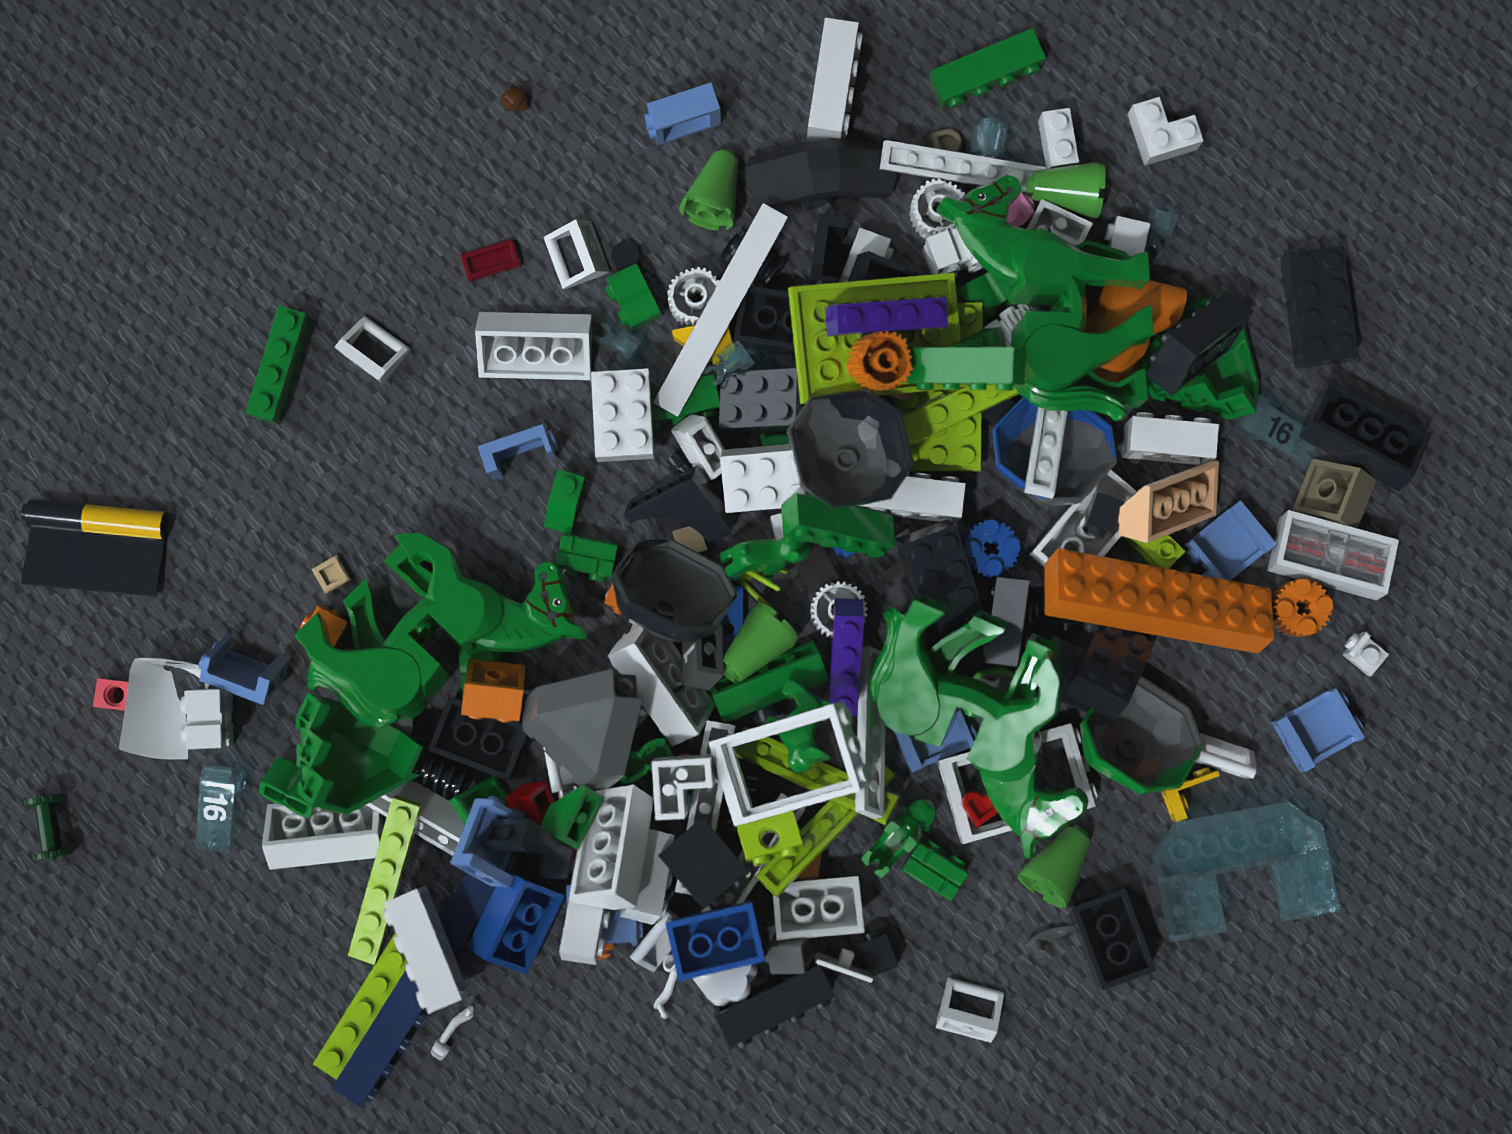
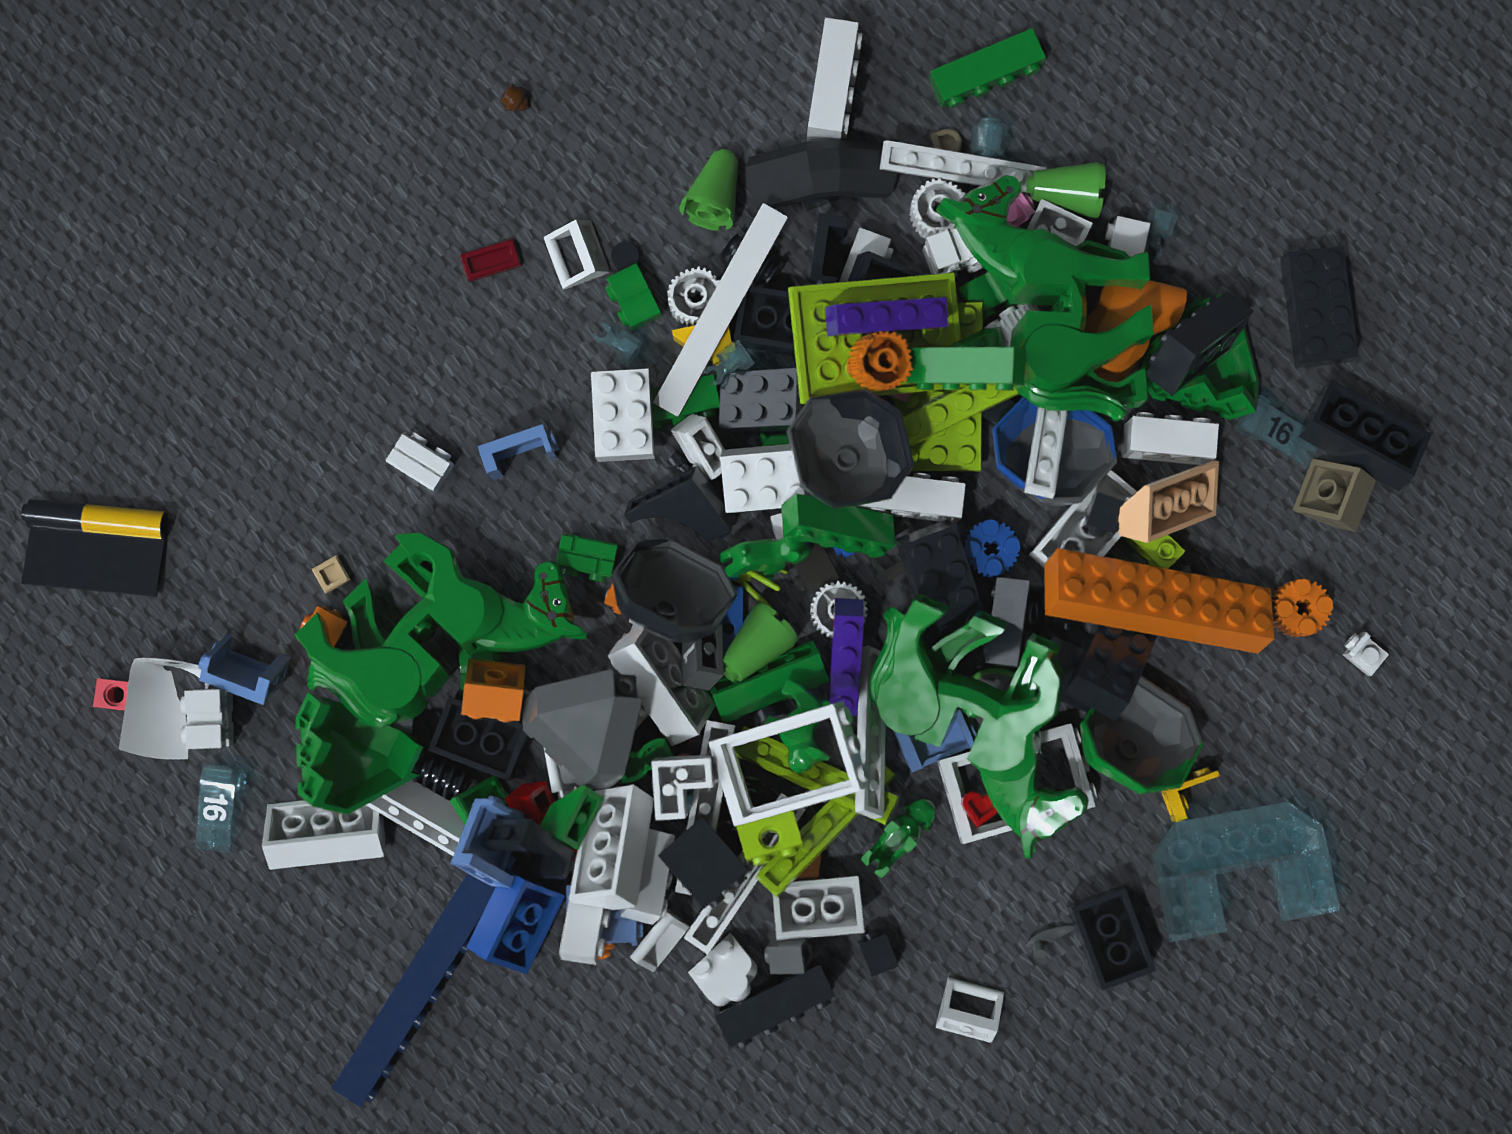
(48, 826): dark green hose -> none
(278, 365): green brick -> none
(281, 787): green brick -> none
(362, 1011): lime plate -> none
(381, 374): white tile -> none
(385, 878): lime plate -> none
(421, 462): none -> white brick
(426, 949): white brick -> none
(440, 1047): white piece -> none
(534, 345): white slope -> none
(564, 501): green slope -> none
(669, 966): white piece -> none
(683, 114): medium blue window -> none
(690, 538): tan tile -> none
(714, 940): blue brick -> none
(844, 965): white piece -> none
(935, 870): green brick -> none
(1057, 866): bright green cone -> none
(1058, 138): white brick -> none
(1161, 139): white brick -> none
(1227, 757): white tile -> none
(1229, 543): medium blue panel -> none
(1318, 729): medium blue panel -> none
(1333, 555): brick -> none

